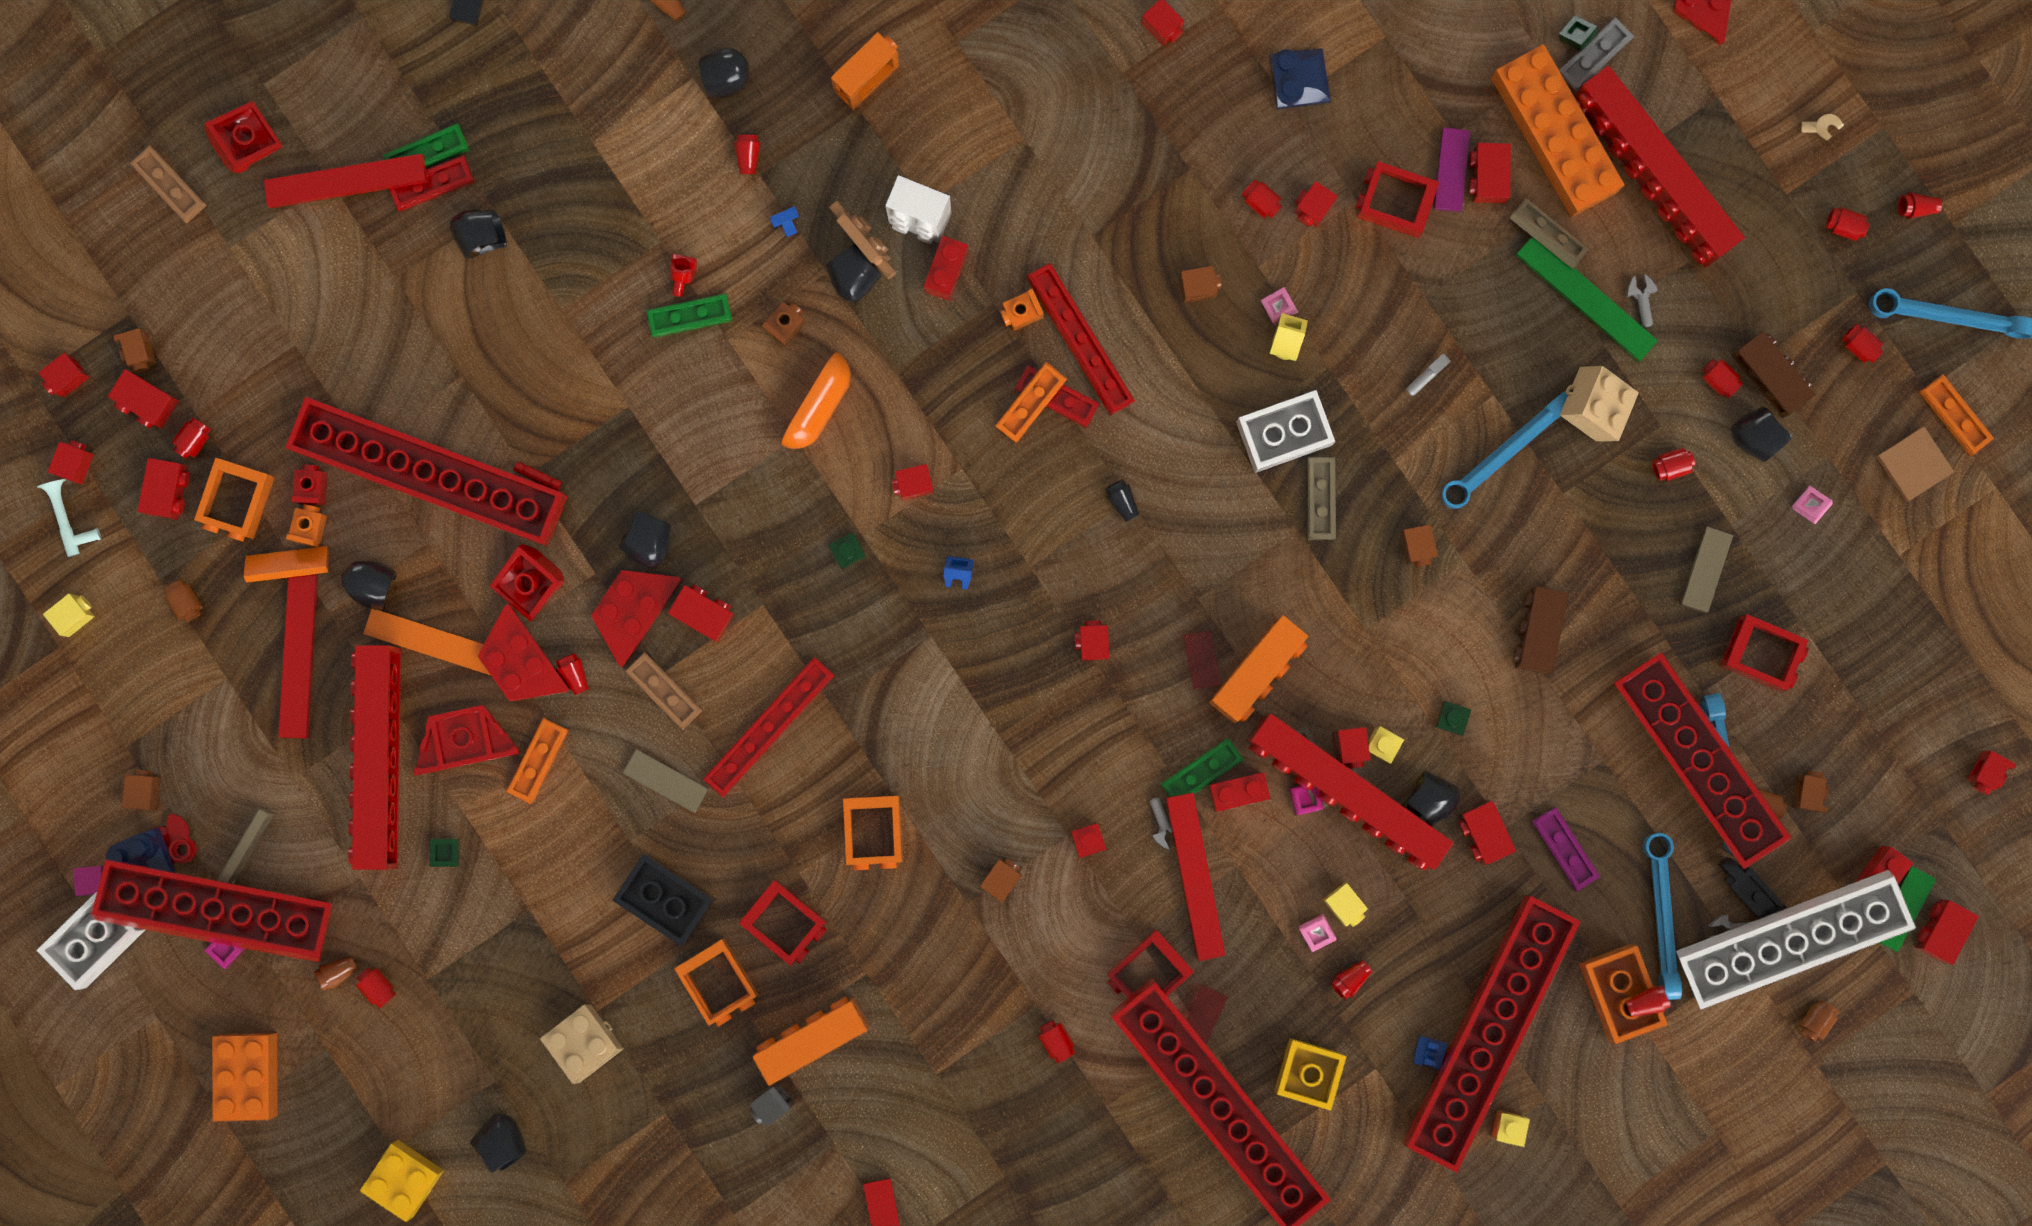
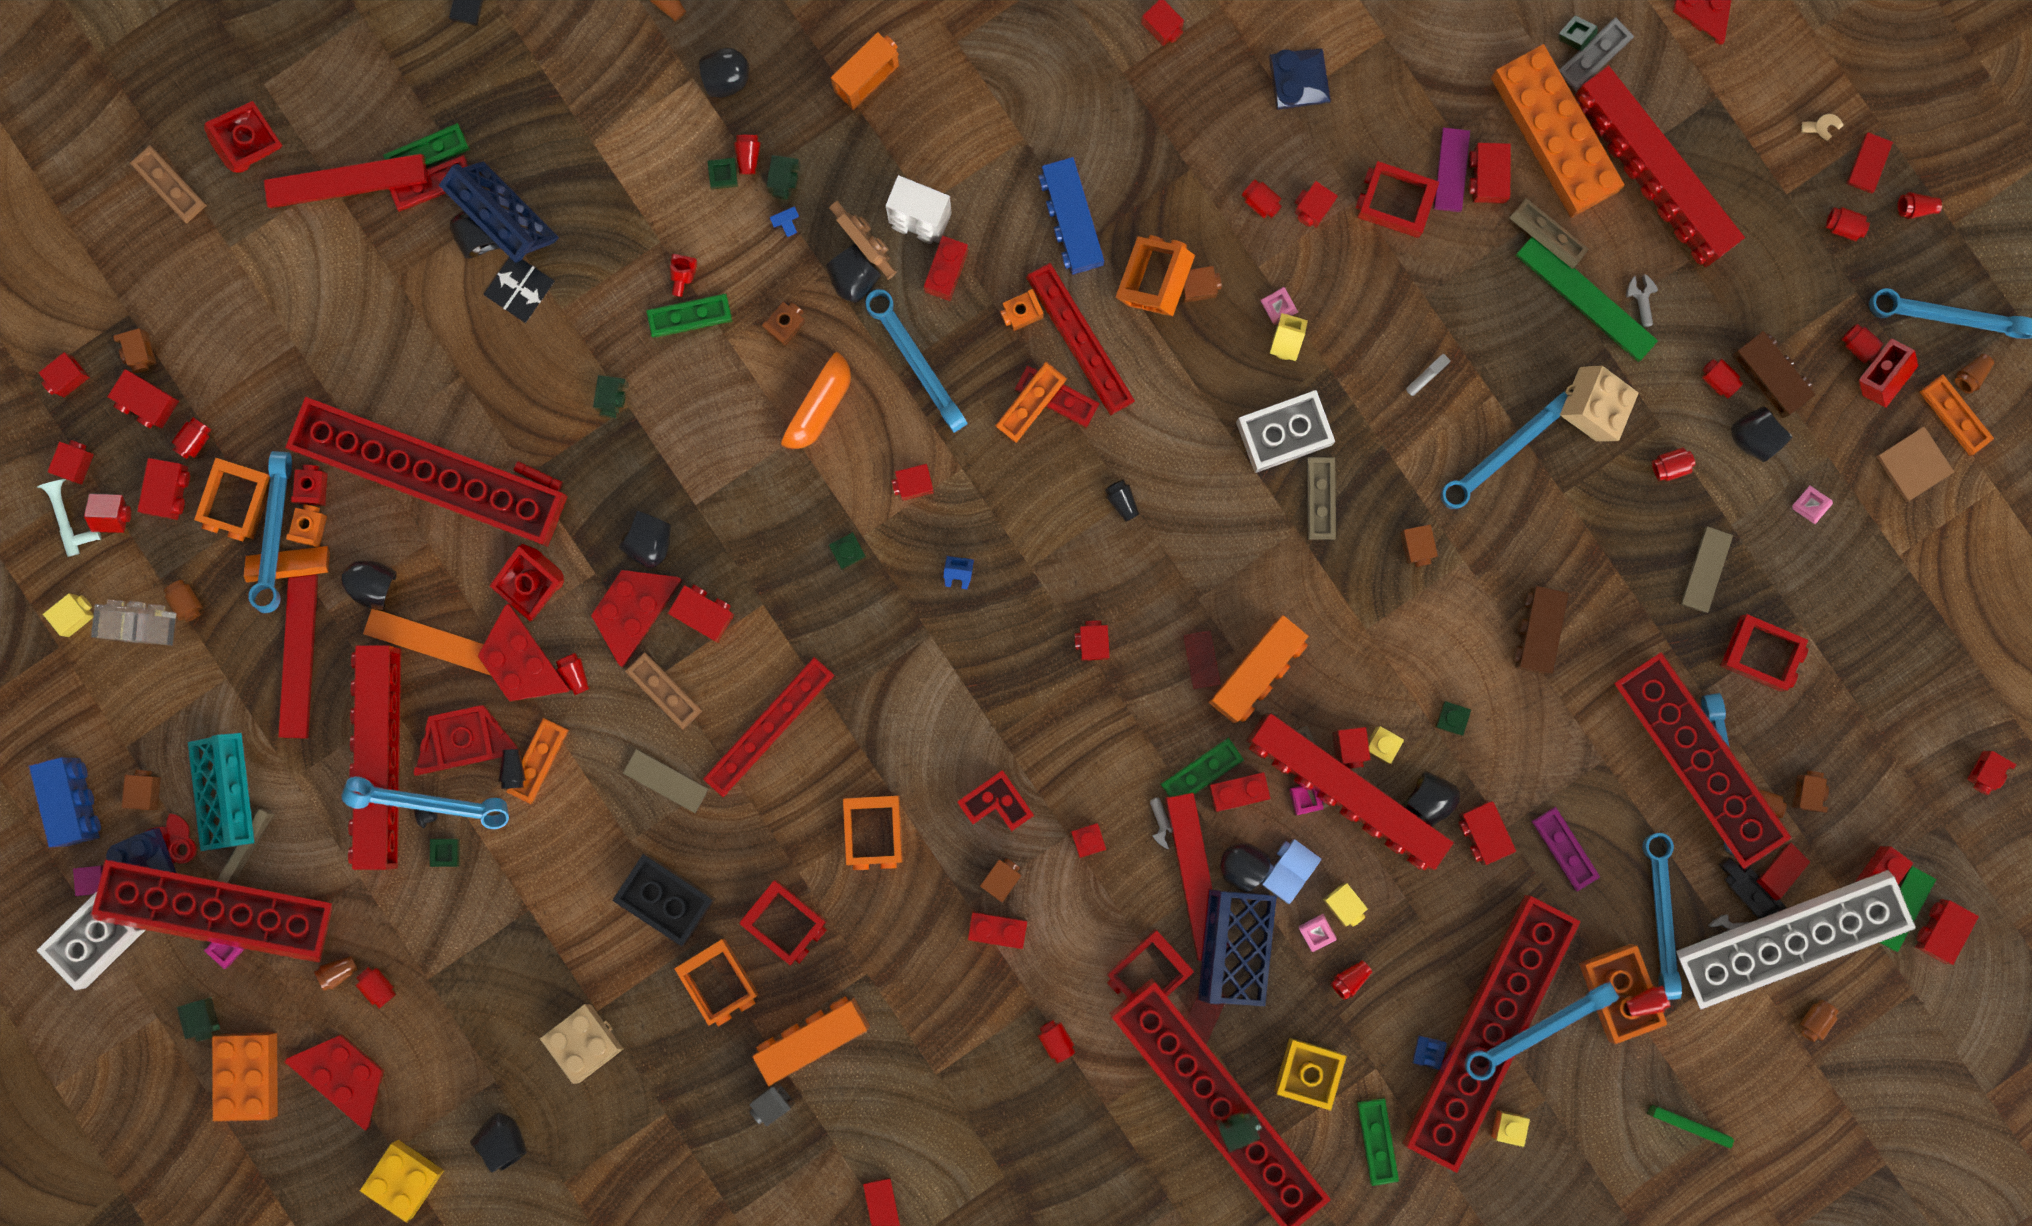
(65, 801): none -> blue brick
(107, 513): none -> red brick
(133, 623): none -> clear brick
(198, 1019): none -> clear green brick
(232, 795): none -> teal fence
(279, 470): none -> dark azure piece
(342, 1076): none -> red wing
(424, 802): none -> dark azure piece
(424, 817): none -> black piece
(485, 210): none -> dark blue fence
(511, 770): none -> black cone
(519, 288): none -> black sticker
(609, 395): none -> clear green brick
(722, 173): none -> dark green plate
(782, 176): none -> clear green brick
(916, 360): none -> dark azure piece
(997, 930): none -> red brick
(1000, 795): none -> red brick
(1072, 216): none -> blue brick
(1172, 284): none -> orange window
(1215, 949): none -> dark blue fence
(1239, 1130): none -> clear green brick
(1244, 866): none -> black piece
(1290, 870): none -> light blue brick
(1377, 1141): none -> green tile
(1593, 1001): none -> dark azure piece
(1690, 1126): none -> green tile
(1783, 871): none -> red tile
(1869, 162): none -> red tile
(1888, 373): none -> red brick
(1973, 375): none -> dark orange cone

